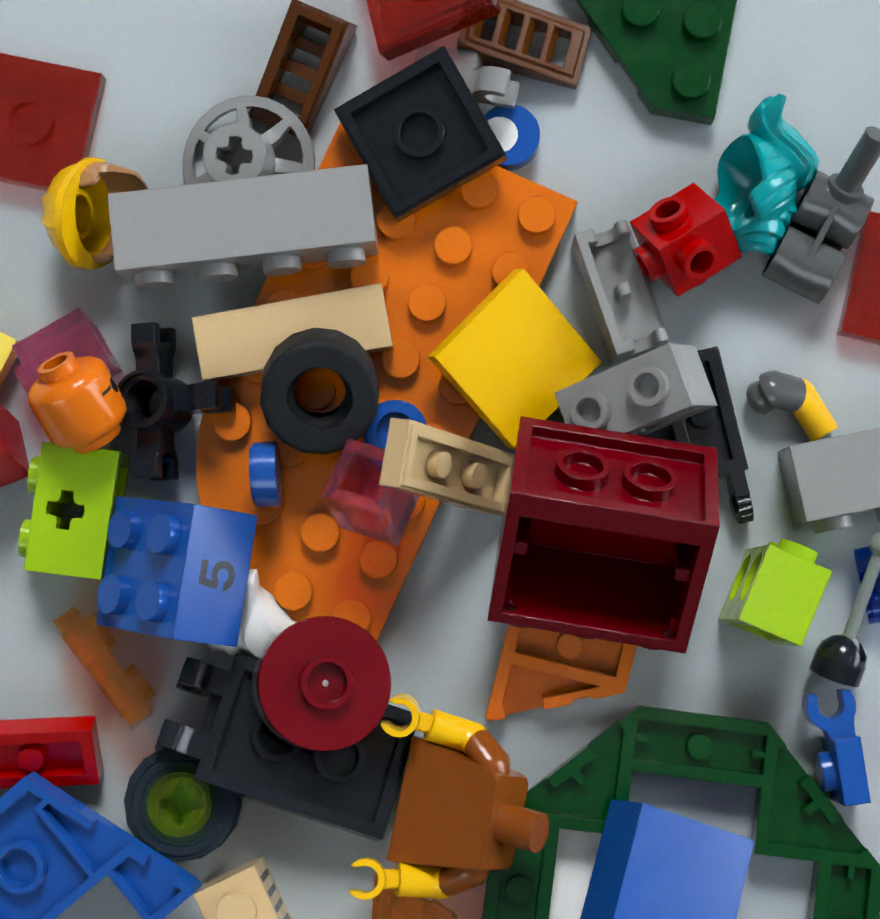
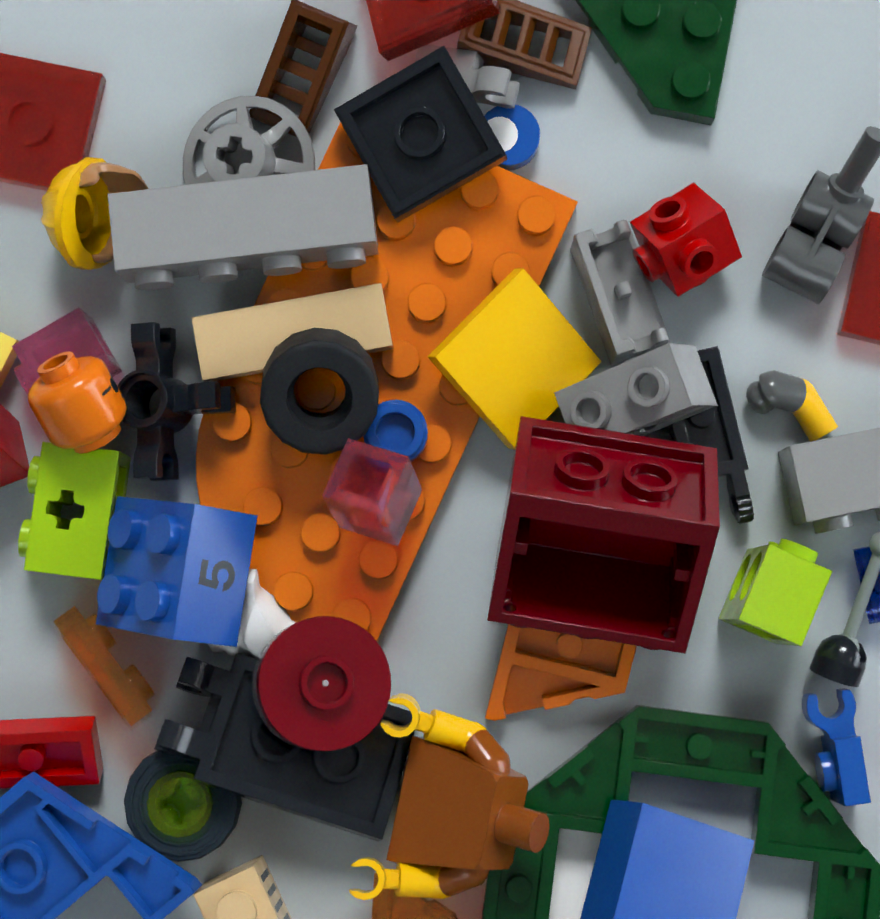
(265, 474): blue tile -> none
(445, 467): tan tile -> none
(762, 176): teal hair -> none

